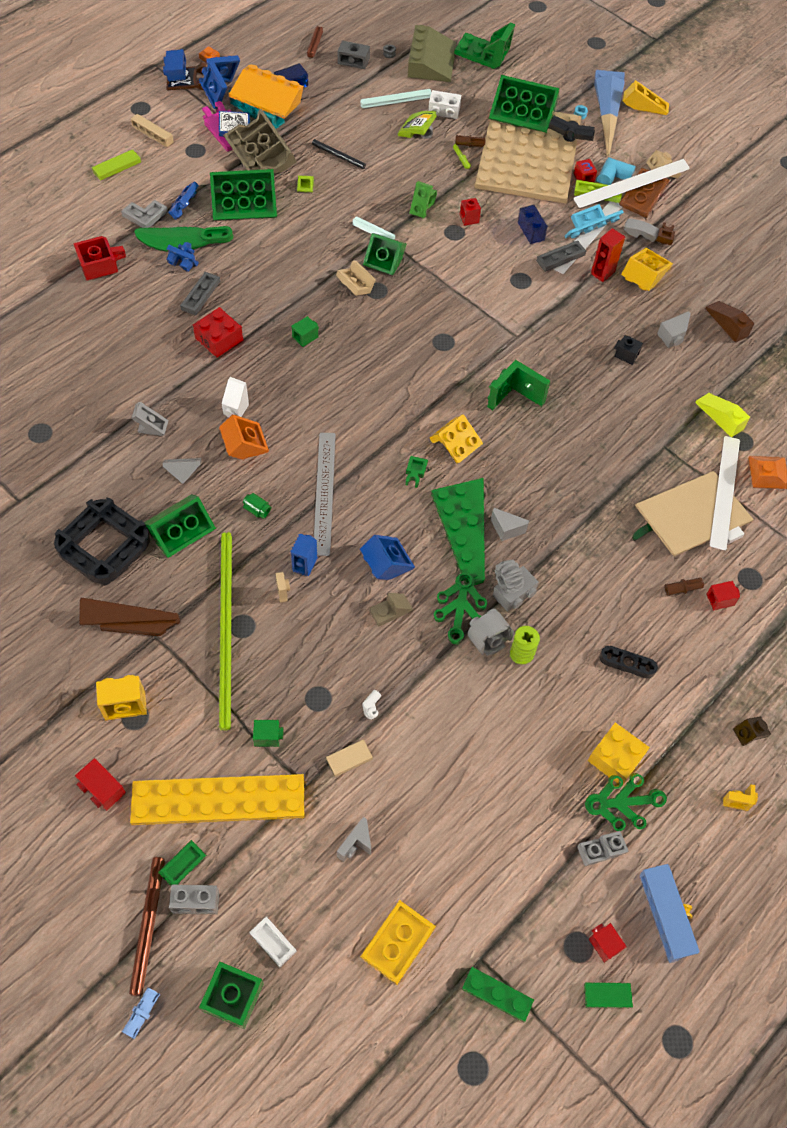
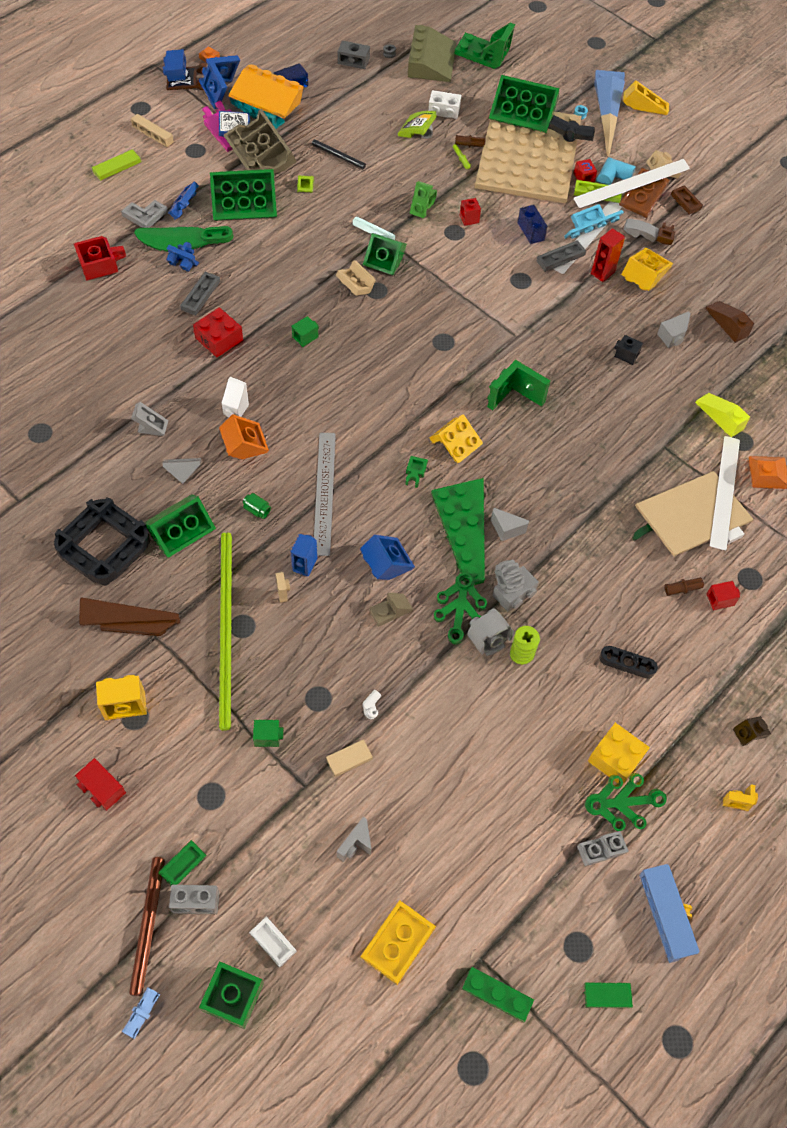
(217, 799): yellow plate -> none
(314, 42): copper axle -> none
(395, 98): light aqua axle -> none
(606, 941): red brick -> none
(686, 199): none -> reddish brown plate

